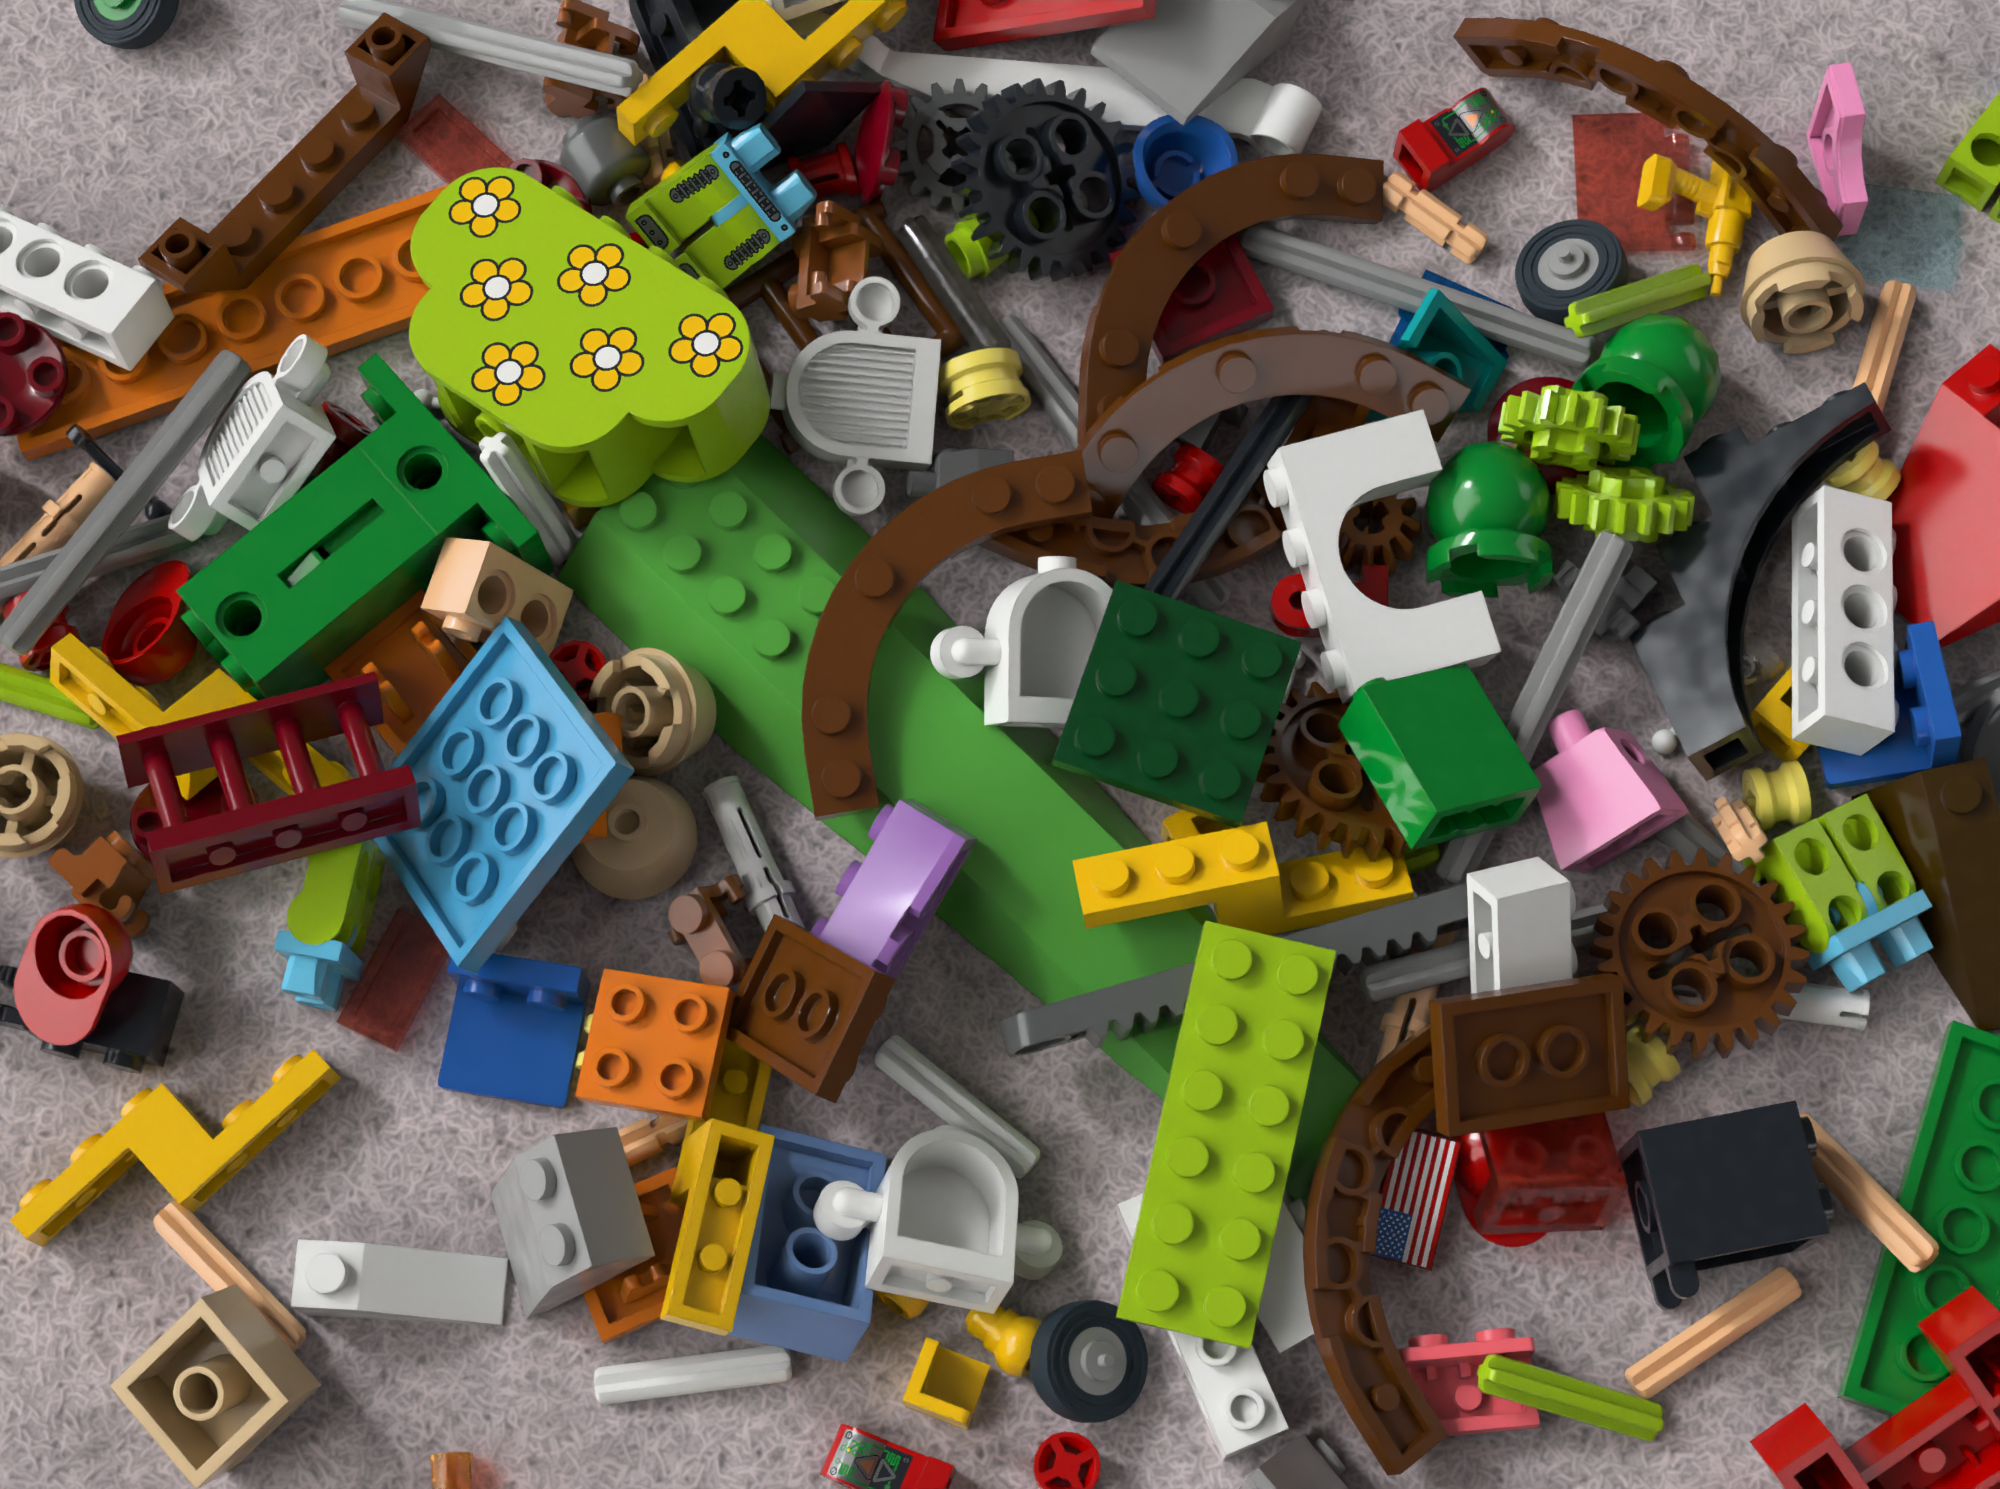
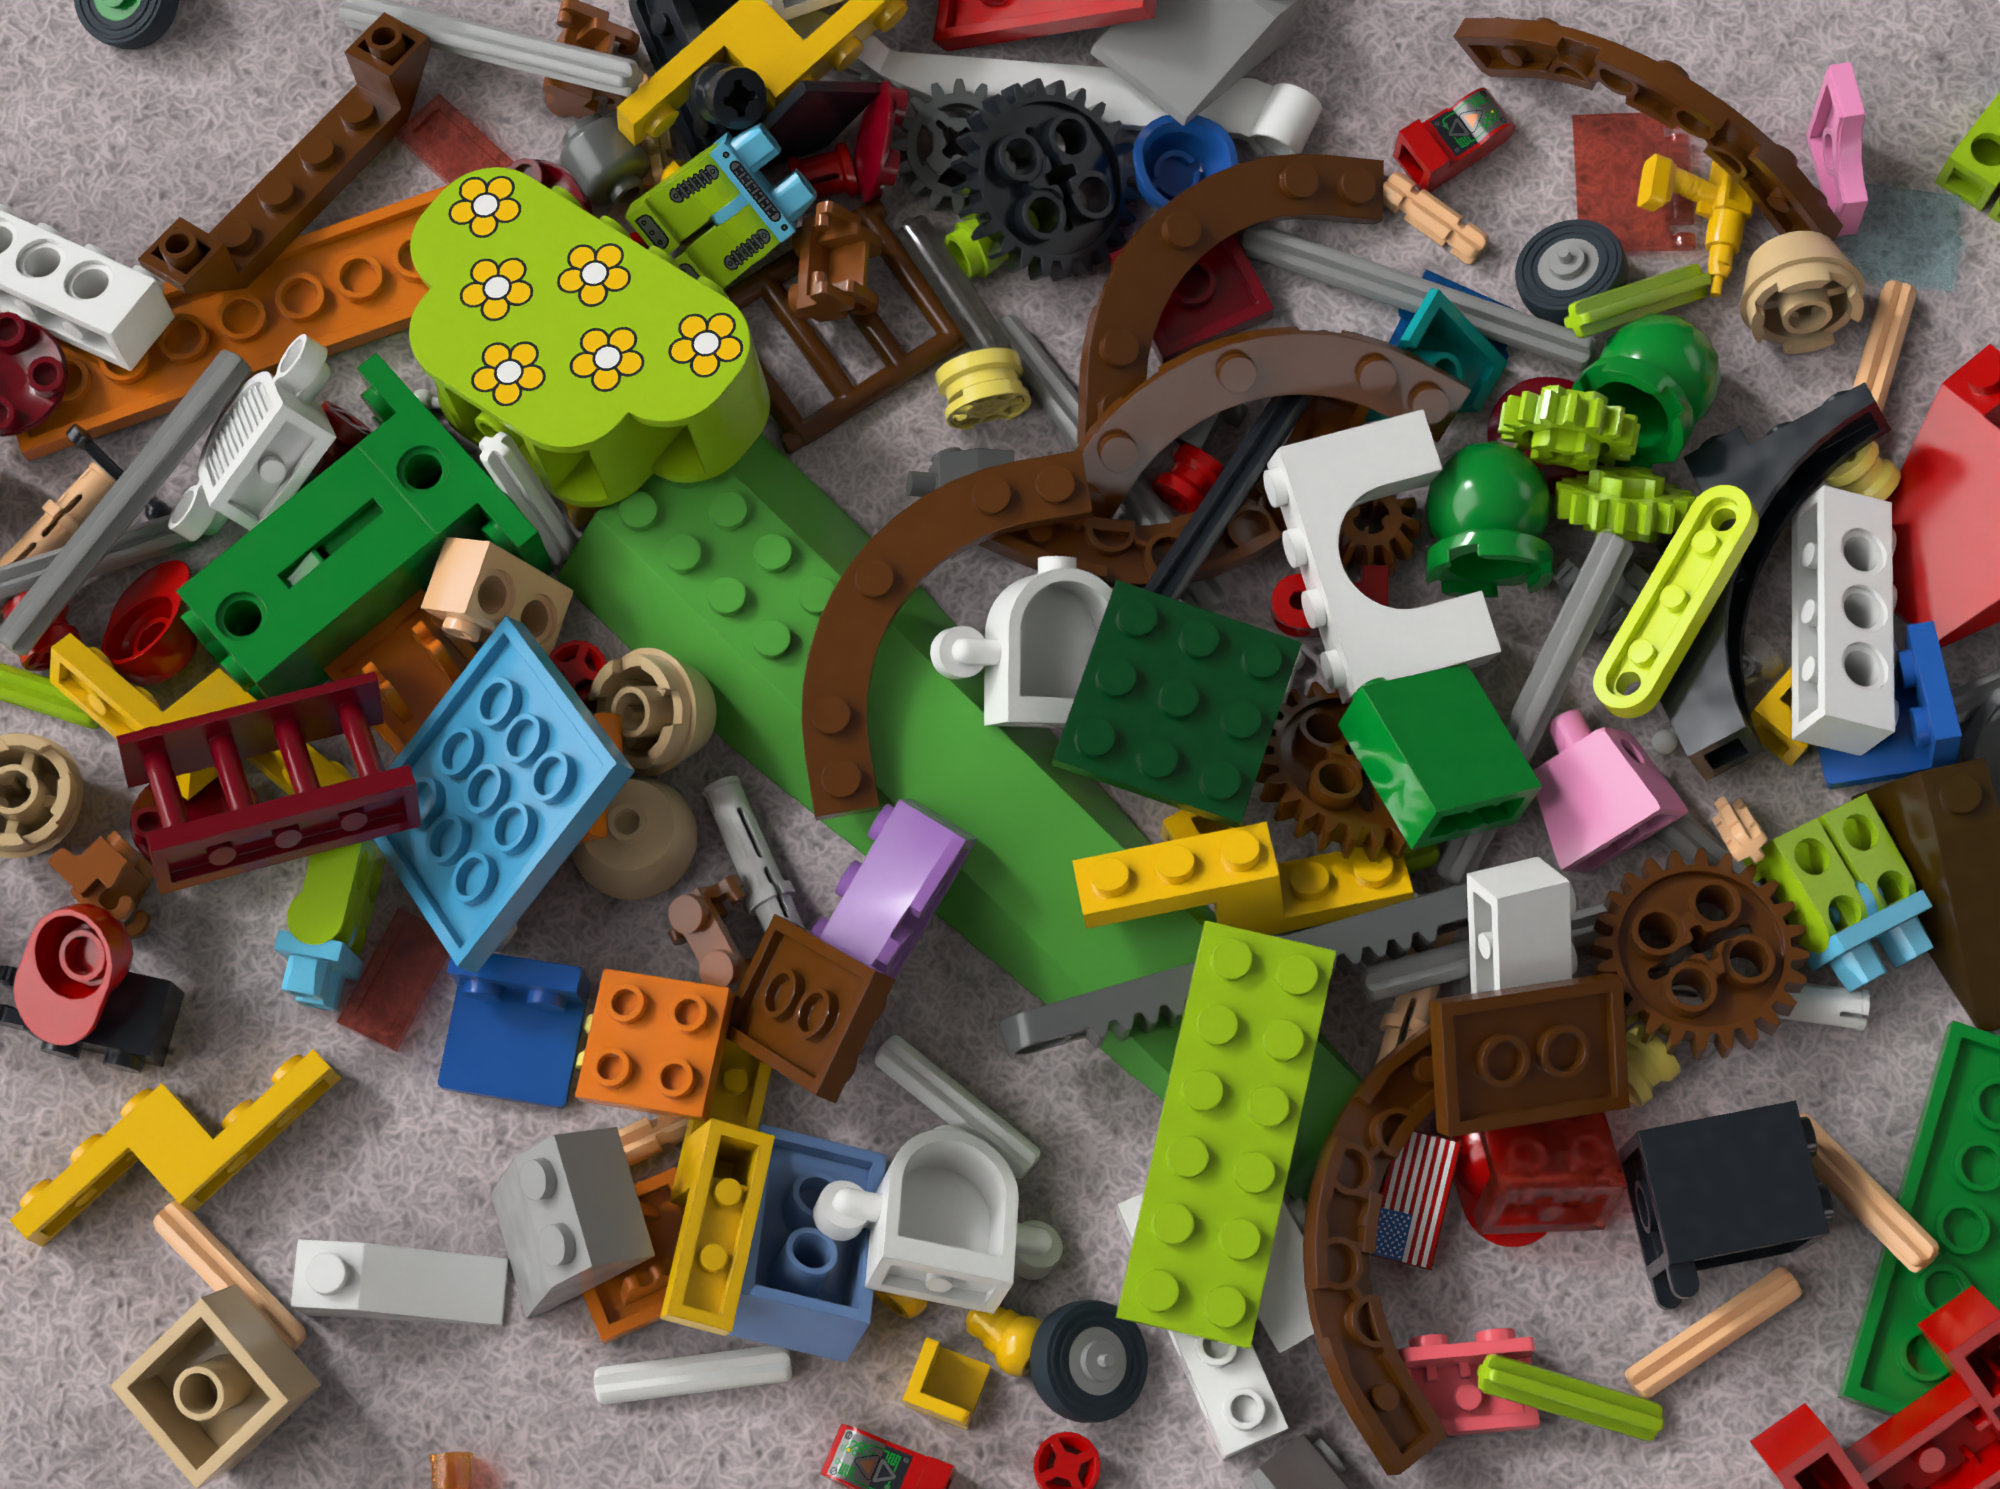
(863, 398): white piece -> none
(1675, 601): none -> neon yellow plate
(1777, 795): light yellow wheel -> none

